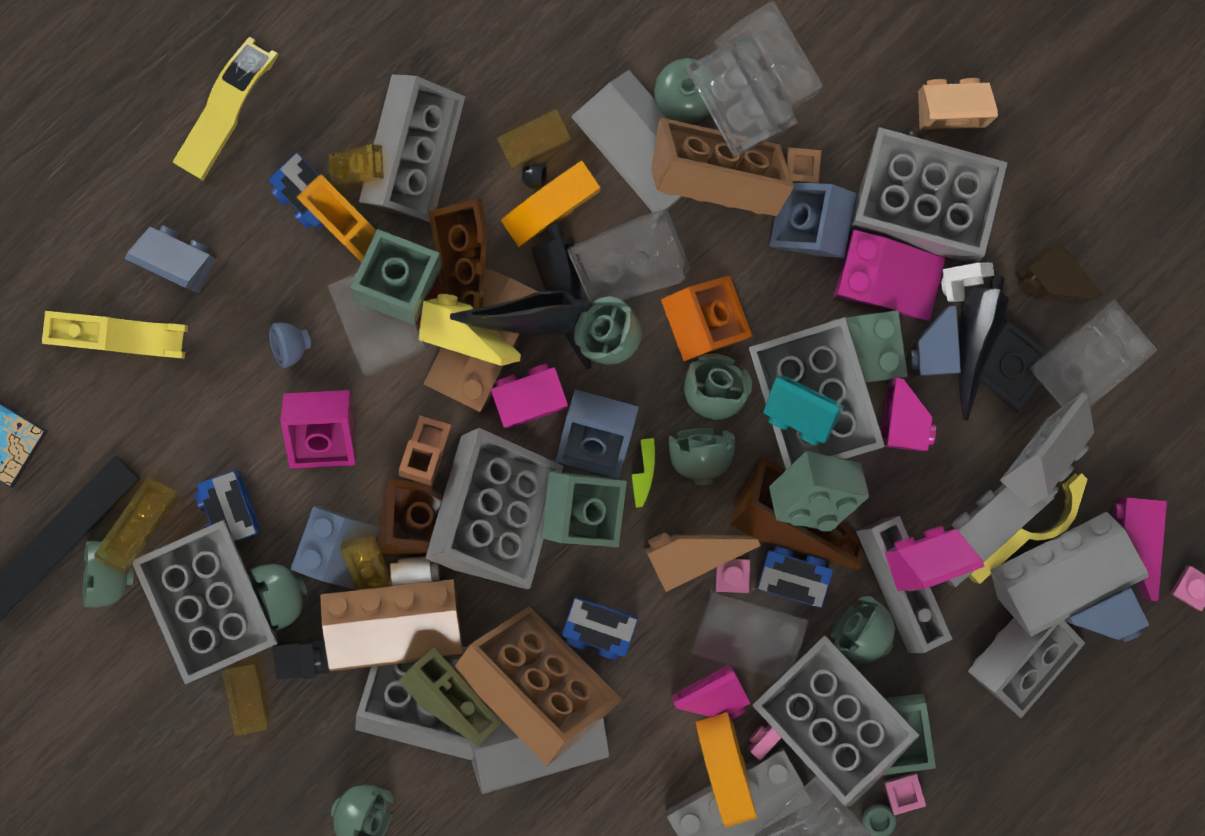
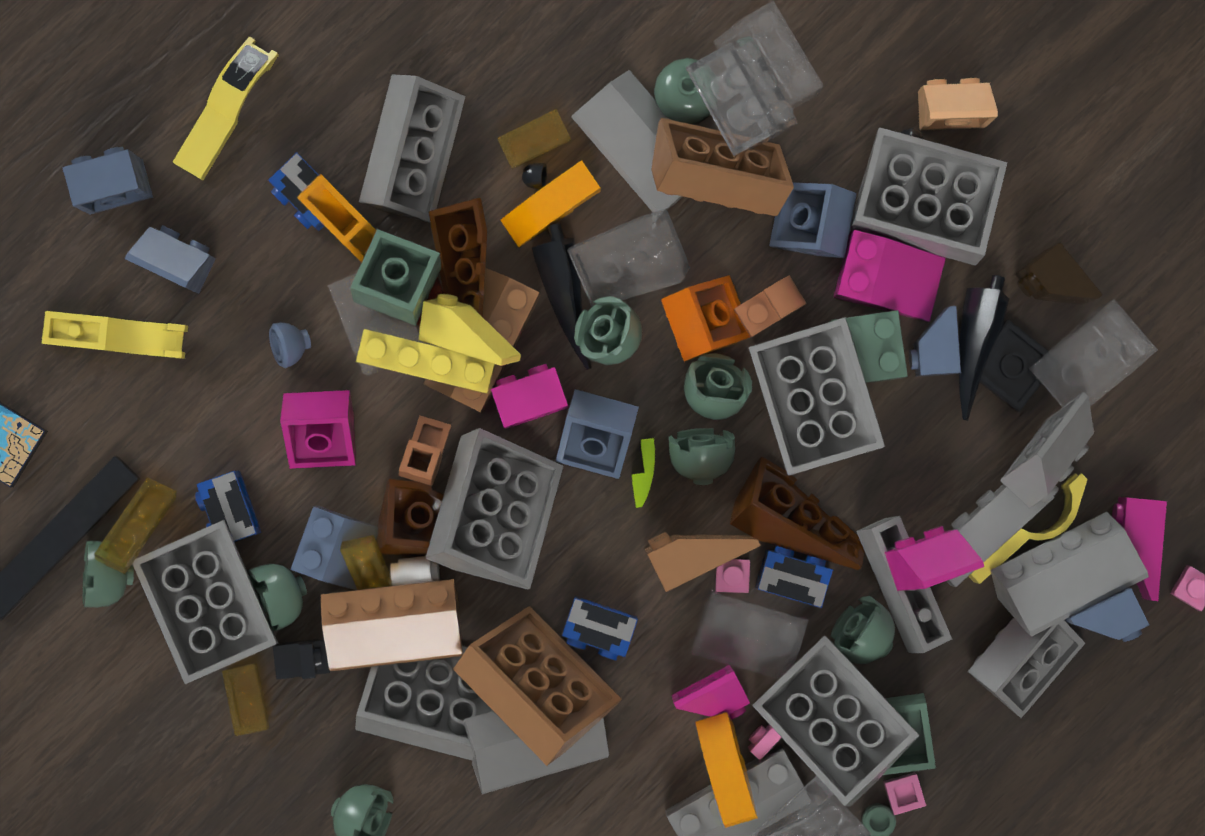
(107, 180): none -> sand blue brick
(356, 165): clear yellow plate -> none
(424, 361): none -> light yellow plate
(449, 697): olive slope -> none
(534, 314): black piece -> none
(583, 509): sand green brick -> none
(770, 306): none -> nougat brick
(802, 409): teal slope -> none
(804, 165): medium nougat plate -> none
(818, 491): sand green brick -> none
(905, 419): dark pink slope -> none
(959, 277): white bracket -> none

